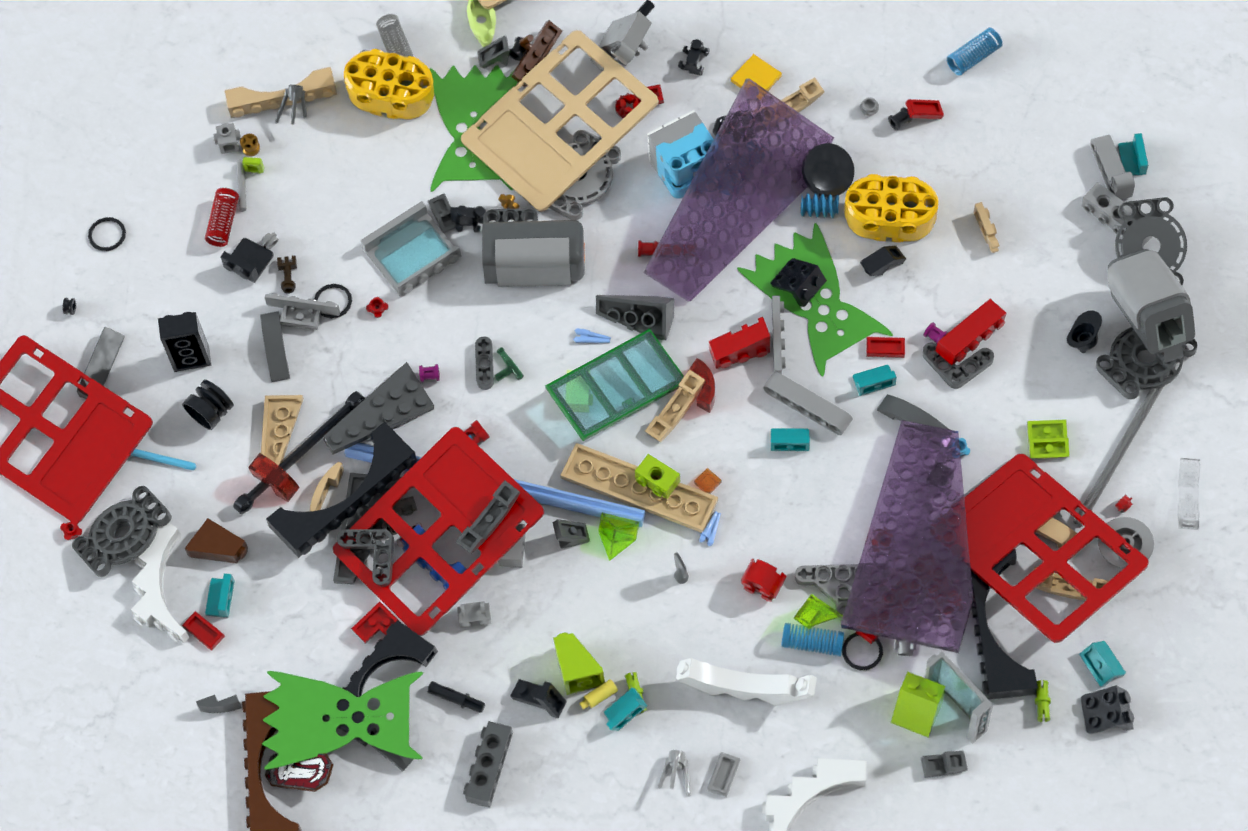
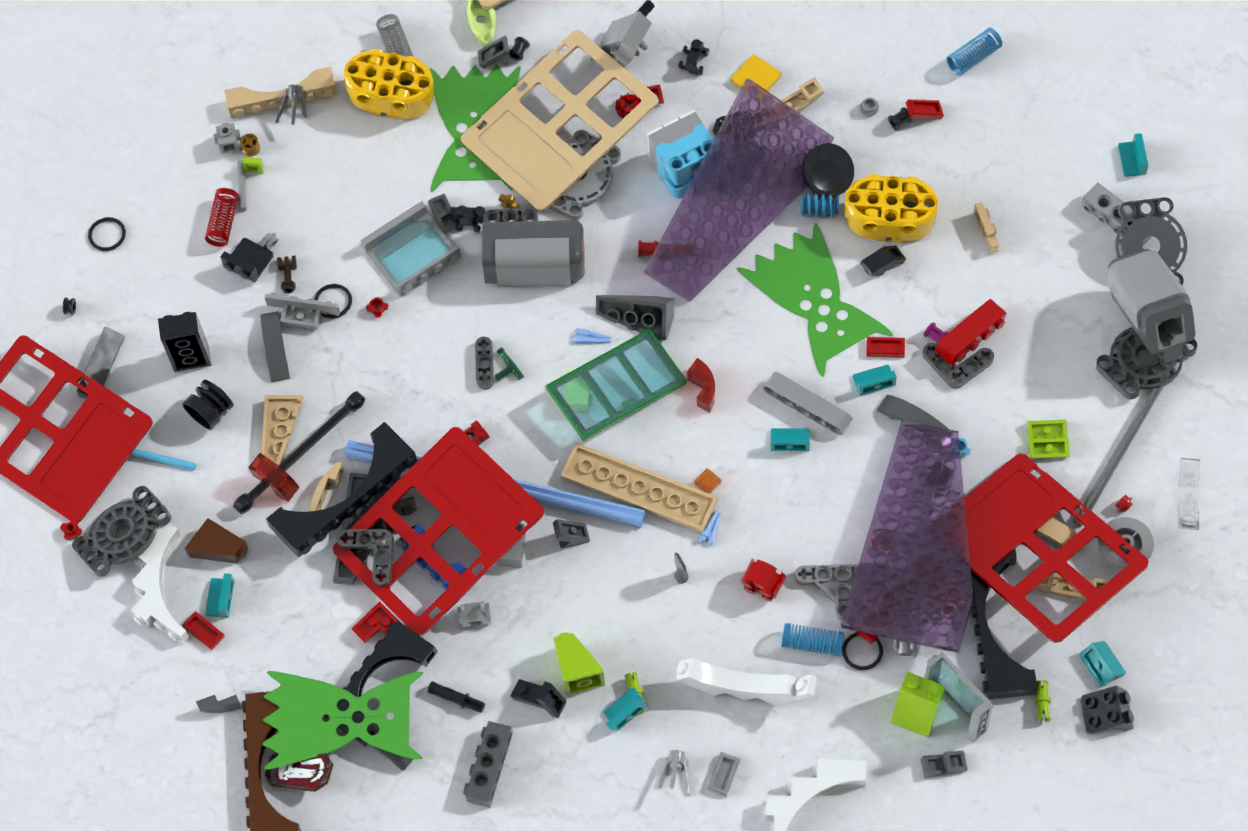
(392, 402): dark grey wing -> none
(429, 373): magenta bush -> none
(490, 518): dark grey slope -> none
(537, 50): reddish brown plate -> none
(599, 694): light yellow cylinder -> none
(617, 533): clear neon green slope -> none
(653, 467): lime brick -> none
(676, 407): tan slope -> none
(740, 346): red wedge -> none
(778, 326): light grey wing -> none
(800, 279): black bracket -> none
(815, 612): clear neon green slope -> none
(1085, 331): black piece -> none
(1111, 167): light grey beam -> none

